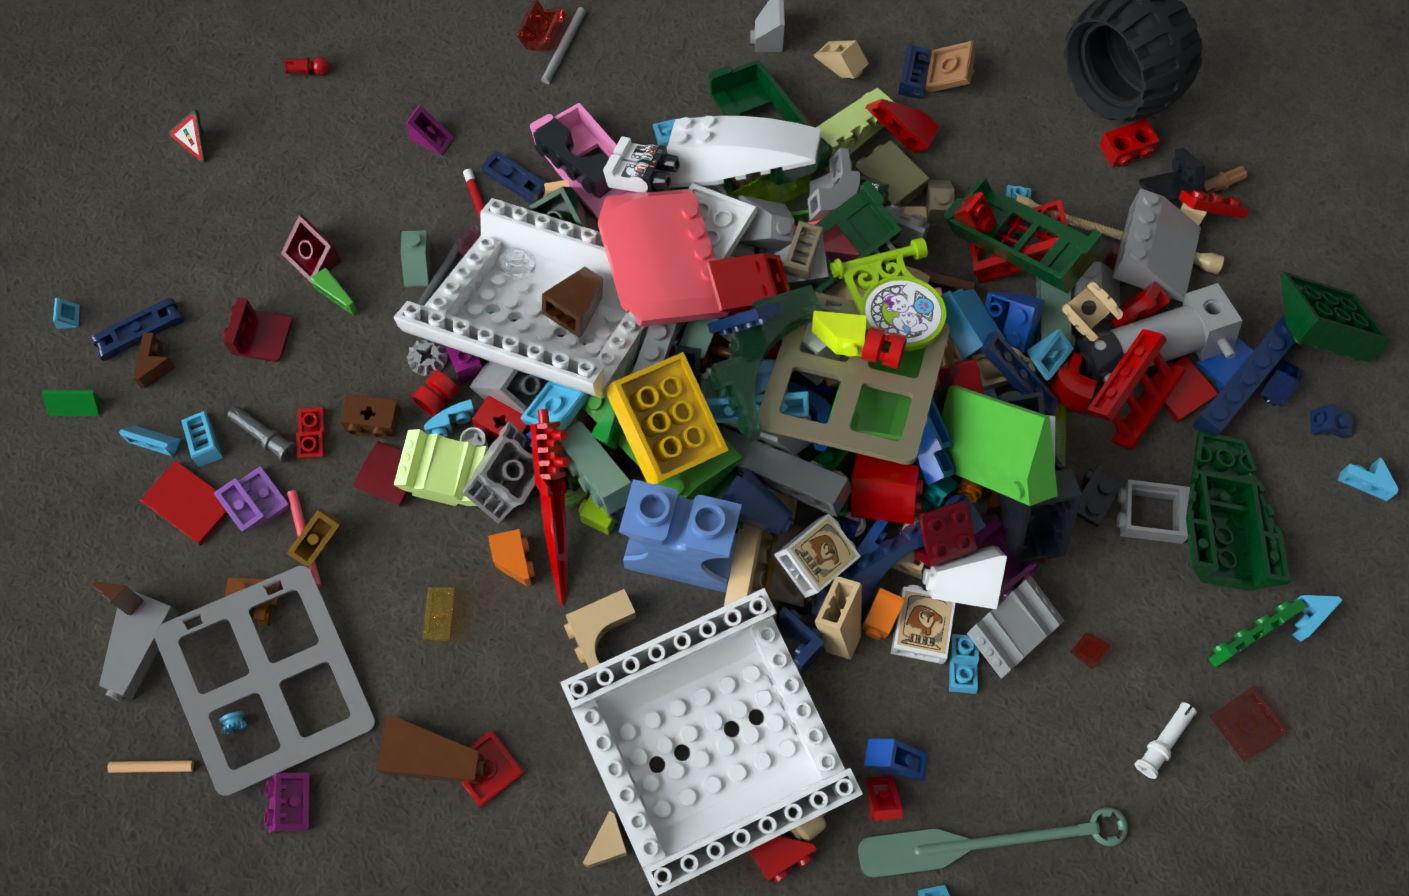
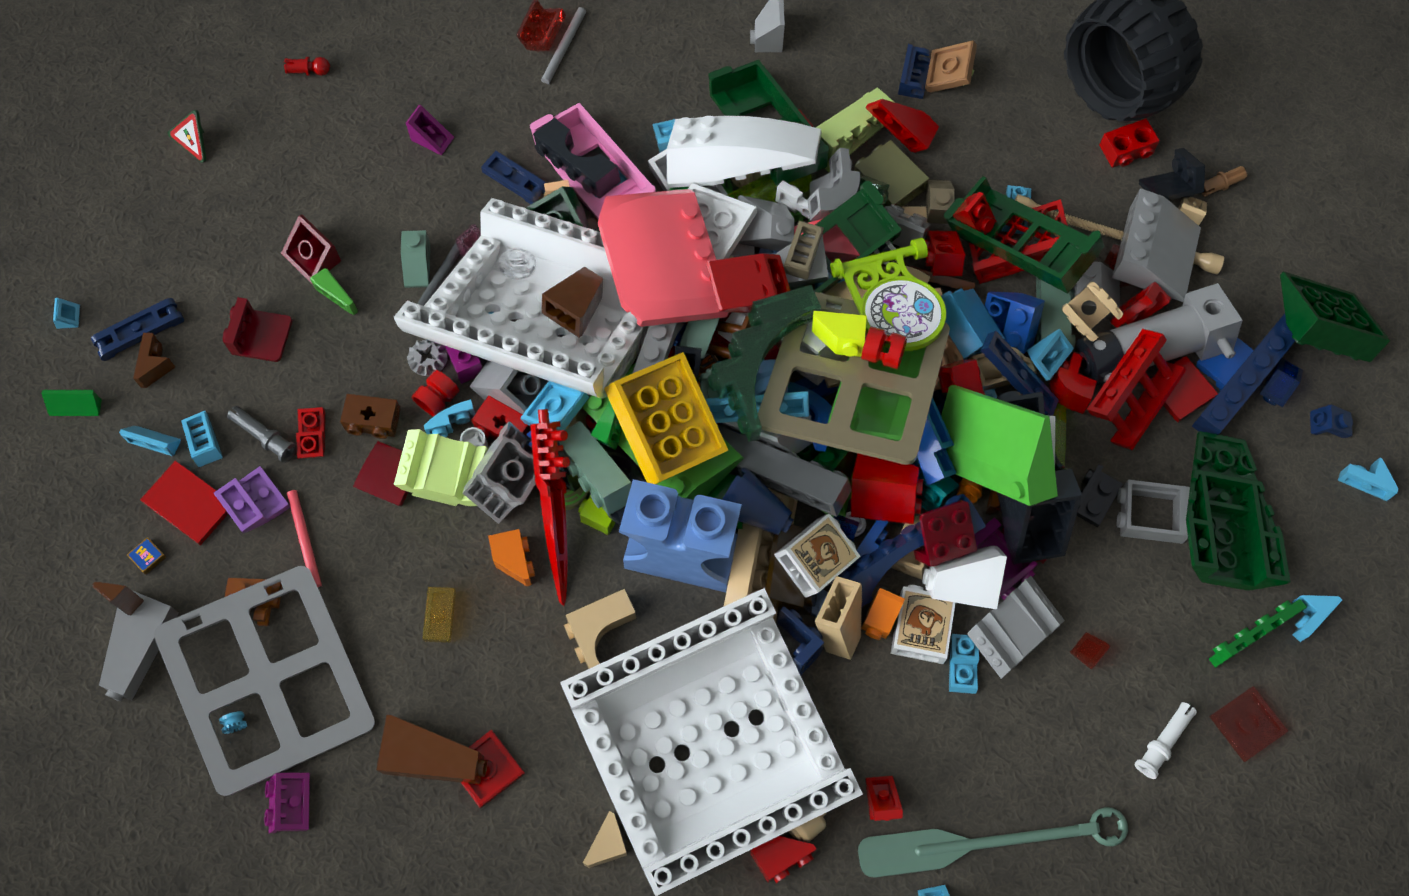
(146, 555): none -> tile
(150, 766): light nougat piece -> none
(314, 538): pearl gold slope -> none
(474, 191): red bar -> none
(640, 167): hips -> none
(745, 320): dark blue plate -> none
(792, 198): none -> white plate
(843, 58): tan slope -> none
(895, 758): blue slope -> none
(943, 379): black piece -> none
(945, 253): none -> red brick
(1214, 203): red plate -> none

